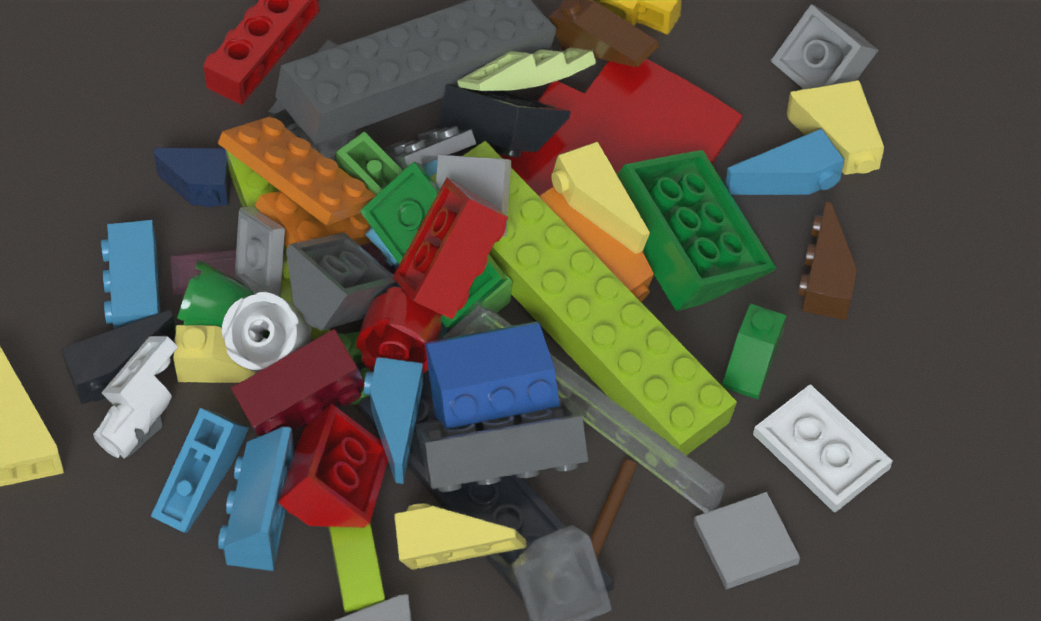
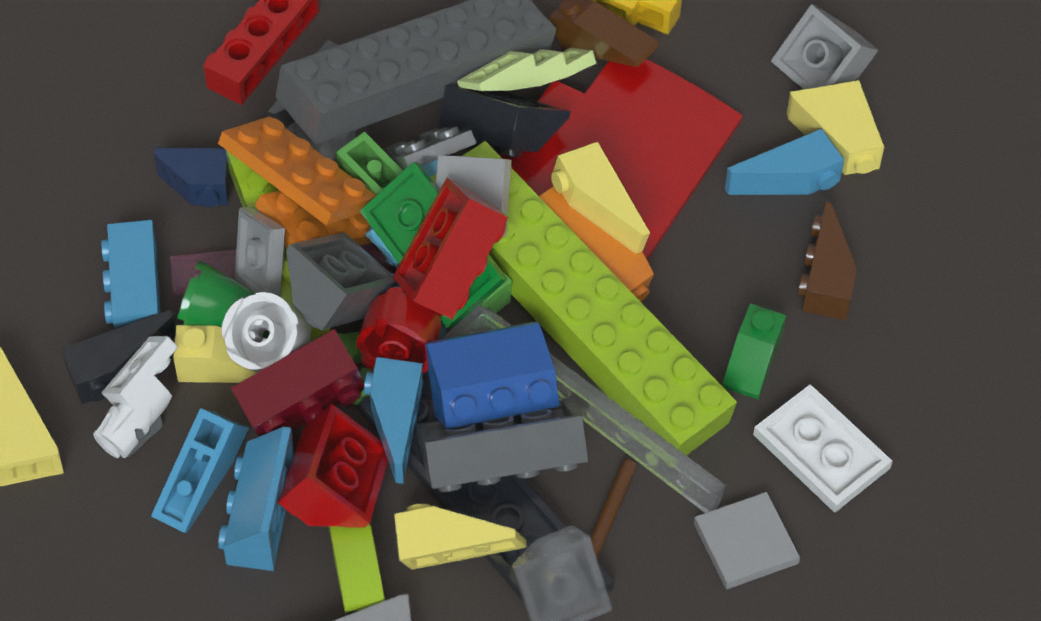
(696, 230): green slope -> none

